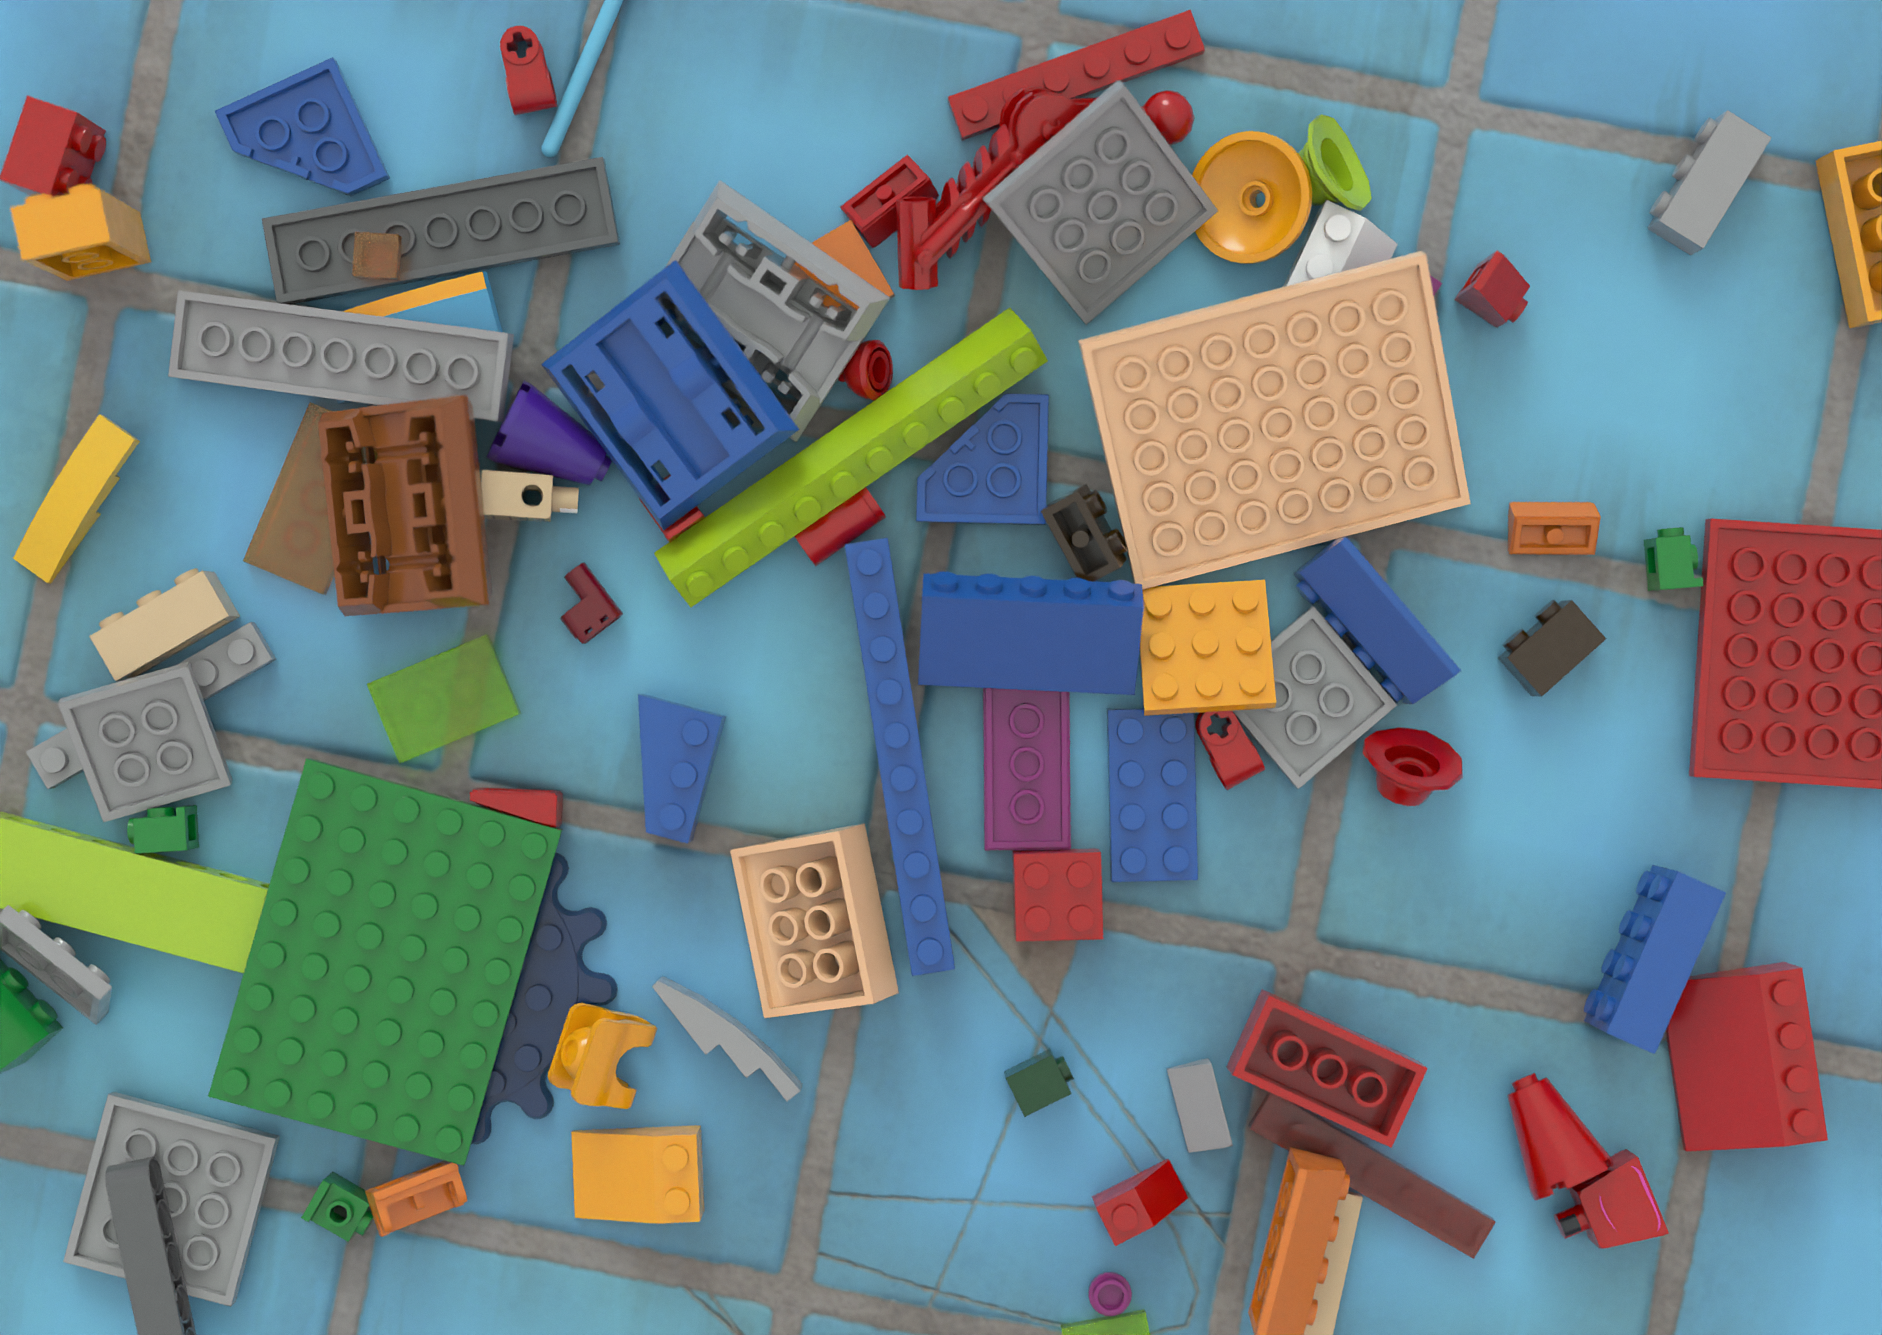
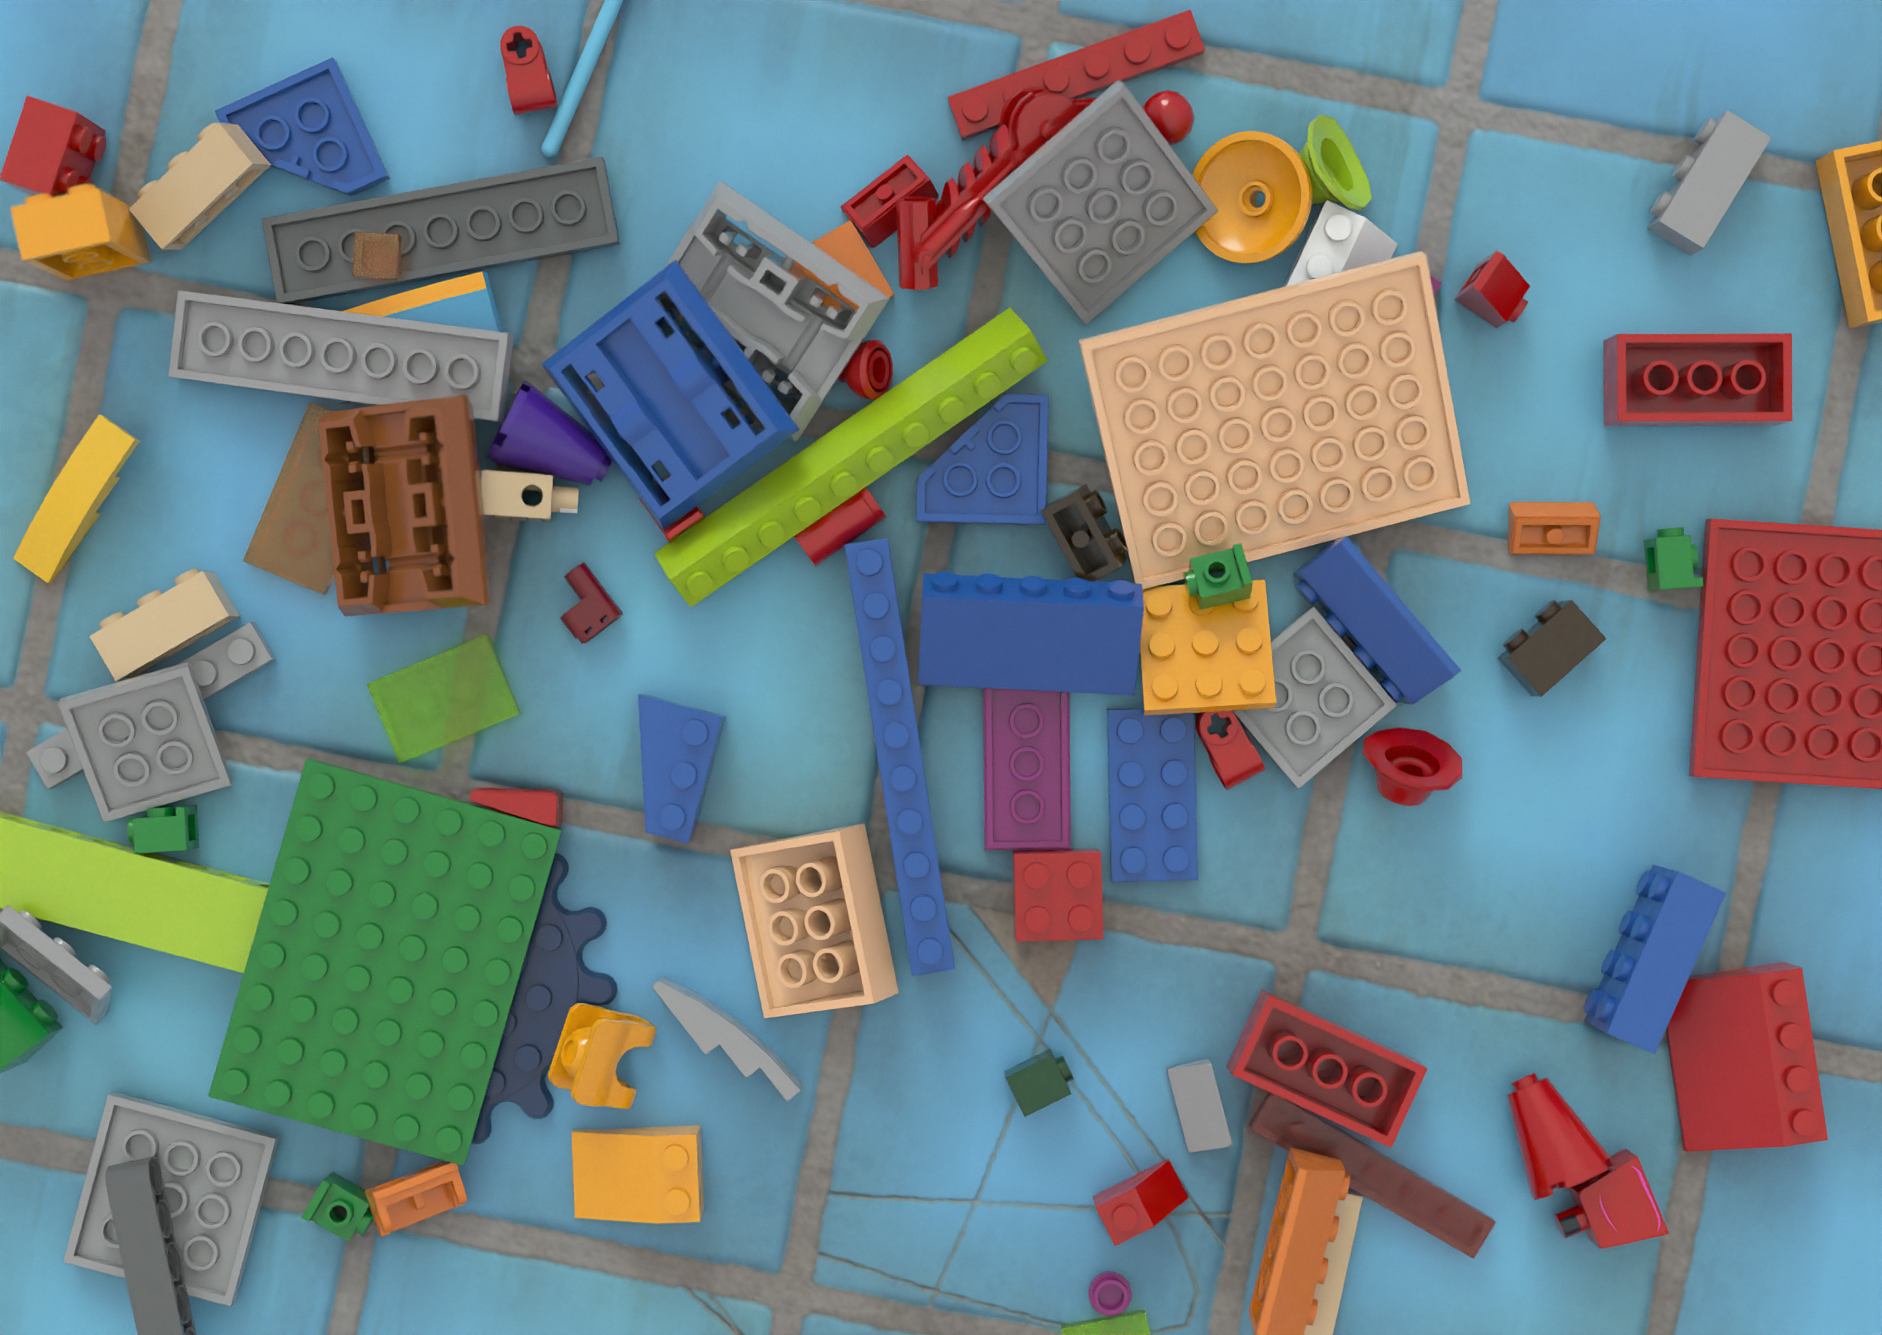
(198, 185): none -> tan brick
(1211, 591): none -> green brick
(1697, 379): none -> red brick

